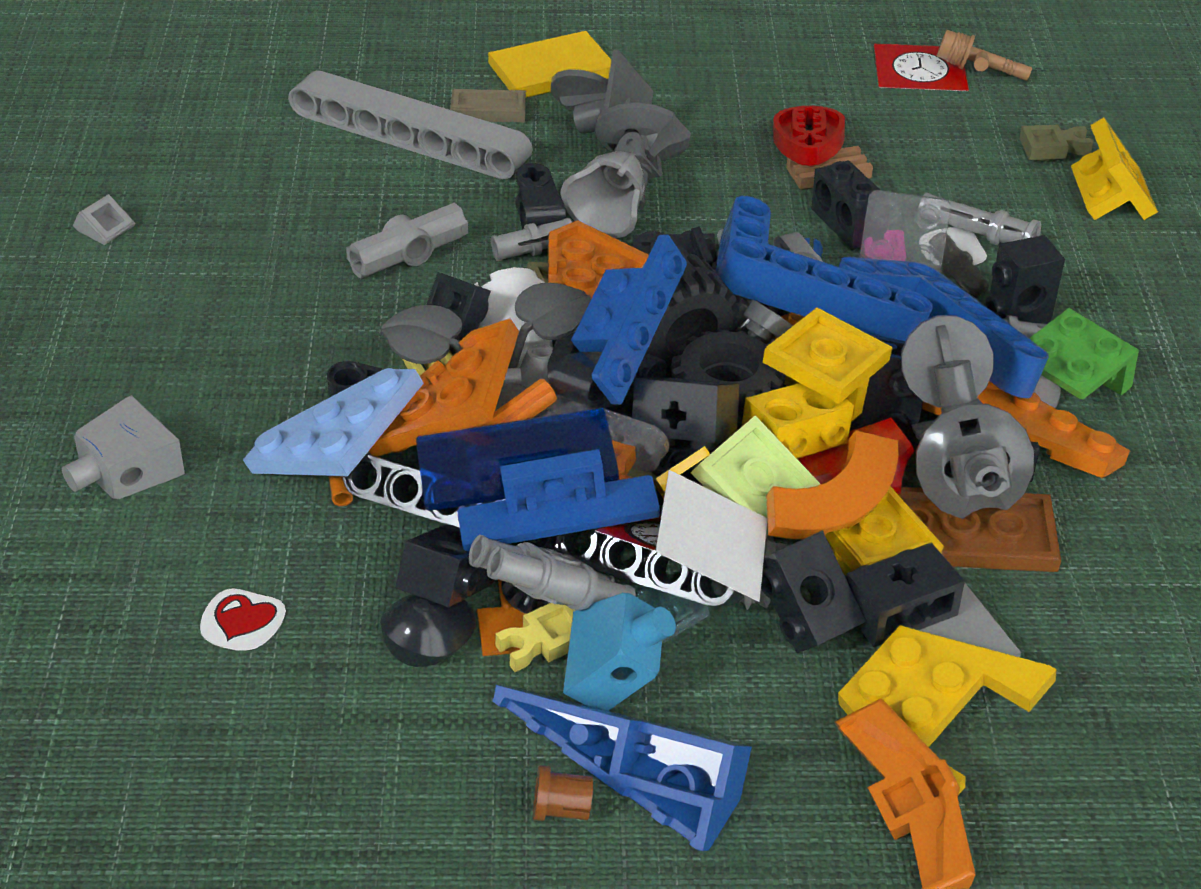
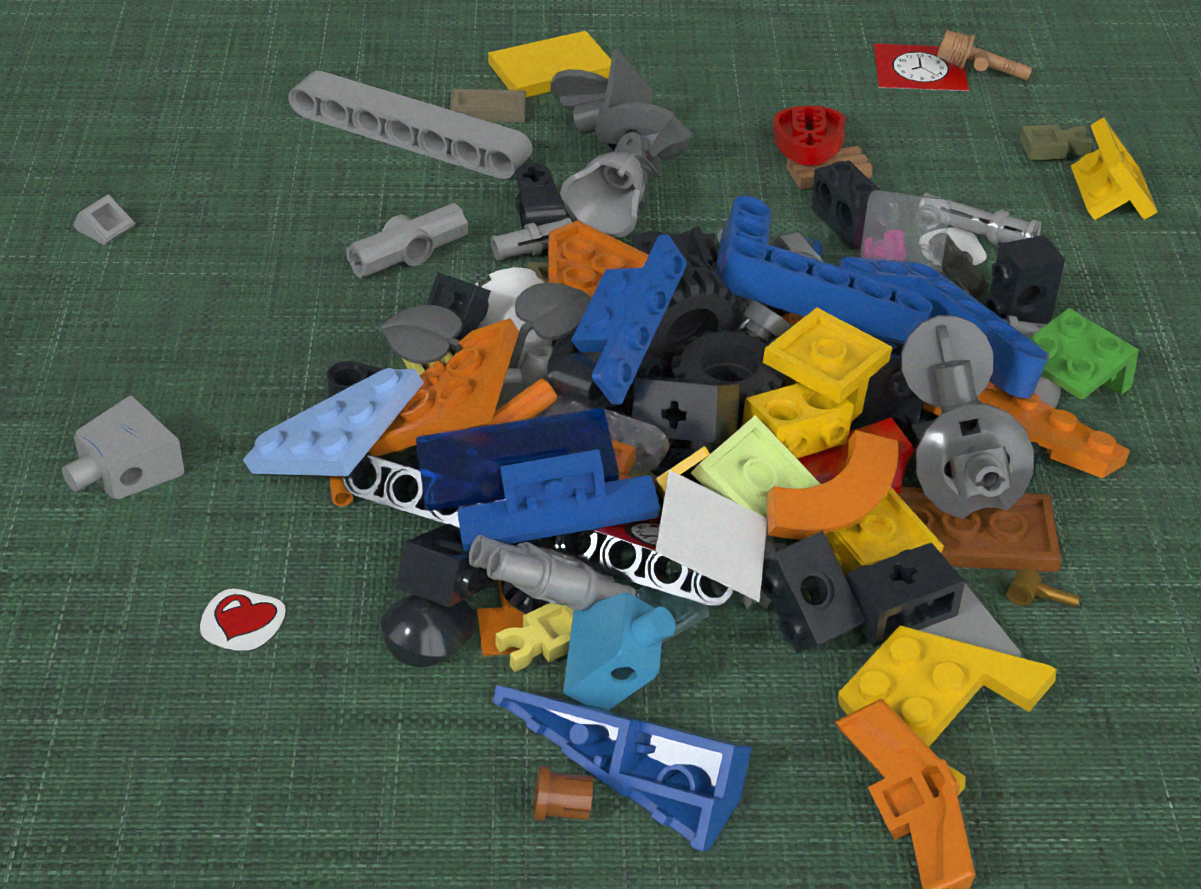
(1029, 584): none -> pearl gold hand

